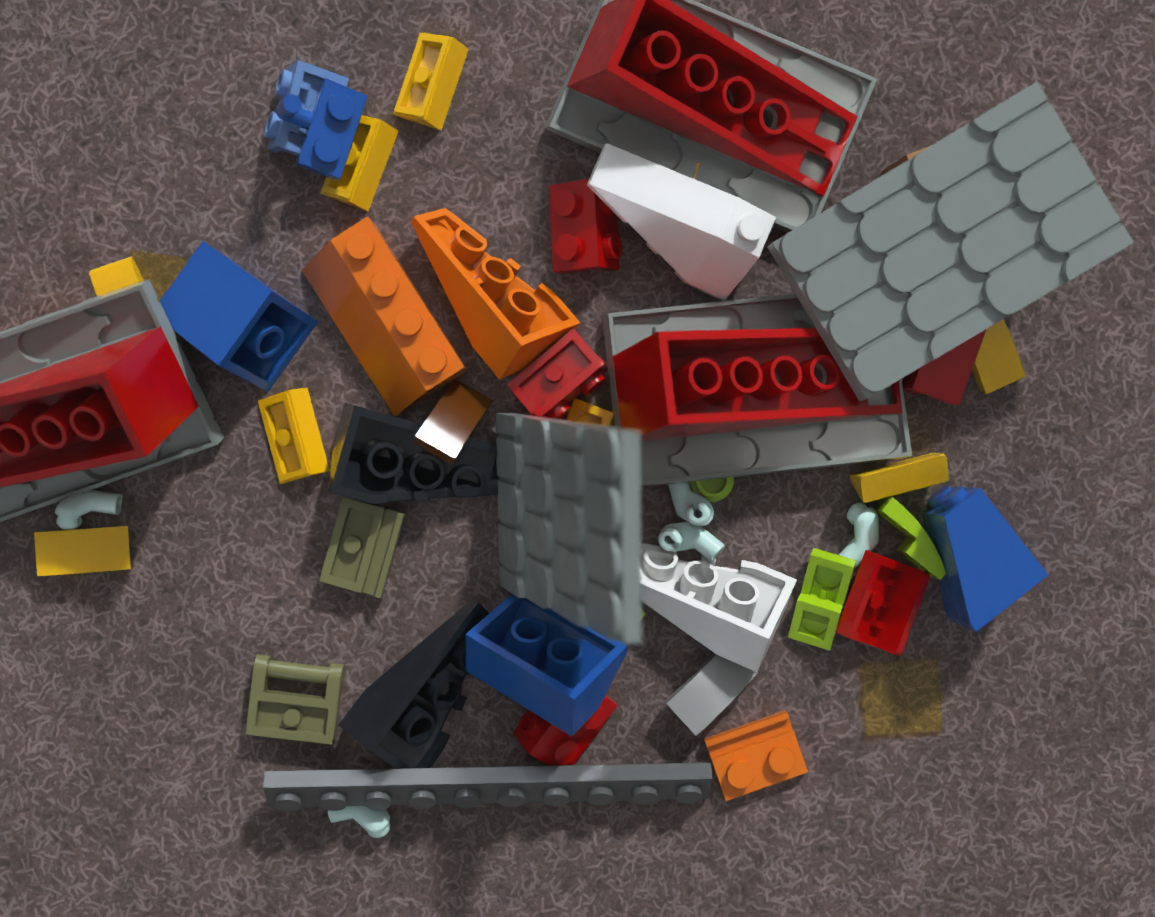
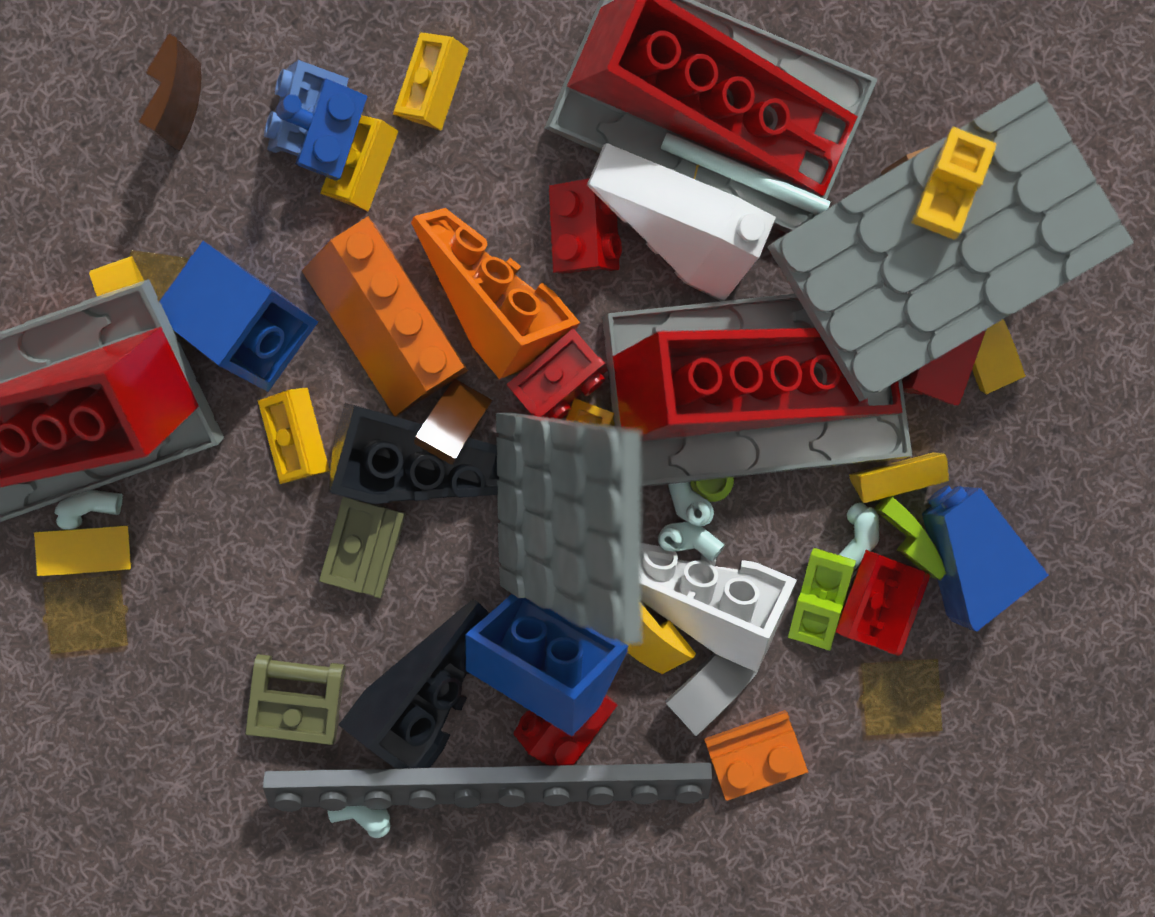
(85, 614): none -> clear yellow piece
(178, 94): none -> reddish brown slope
(661, 645): none -> yellow slope
(744, 174): none -> light aqua bar
(953, 183): none -> yellow slope

